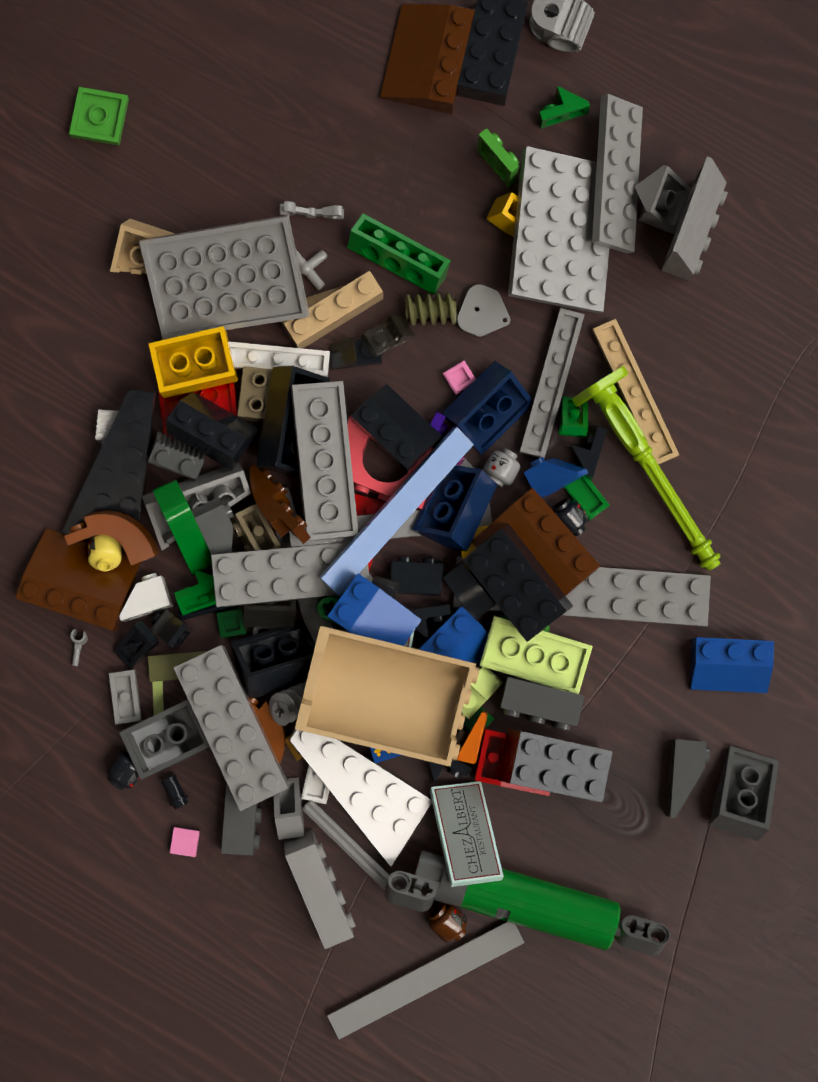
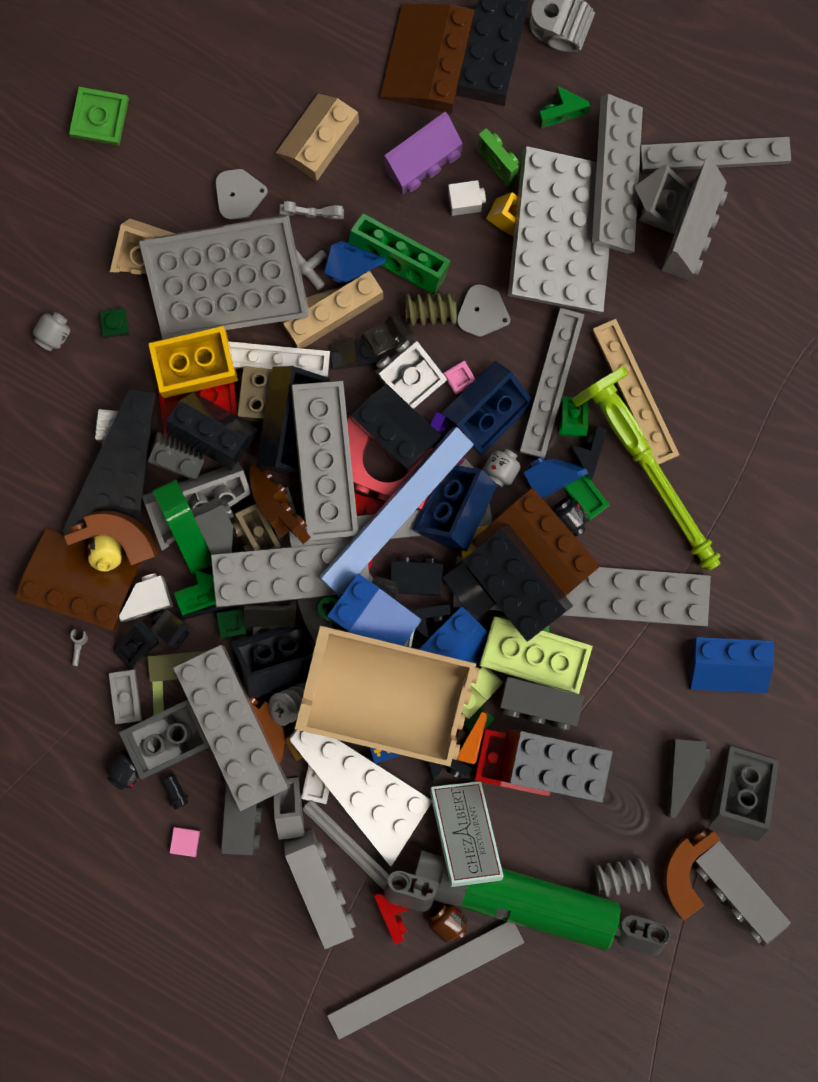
(51, 331): none -> light grey head
(114, 323): none -> dark green plate
(246, 192): none -> light grey piece
(319, 135): none -> tan slope
(350, 262): none -> blue slope
(395, 926): none -> red slope
(410, 373): none -> plate
(423, 154): none -> medium lavender slope
(466, 197): none -> white brick
(622, 877): none -> light grey piece
(677, 872): none -> dark orange arch
(724, 153): none -> light grey plate
(742, 893): none -> light grey wedge

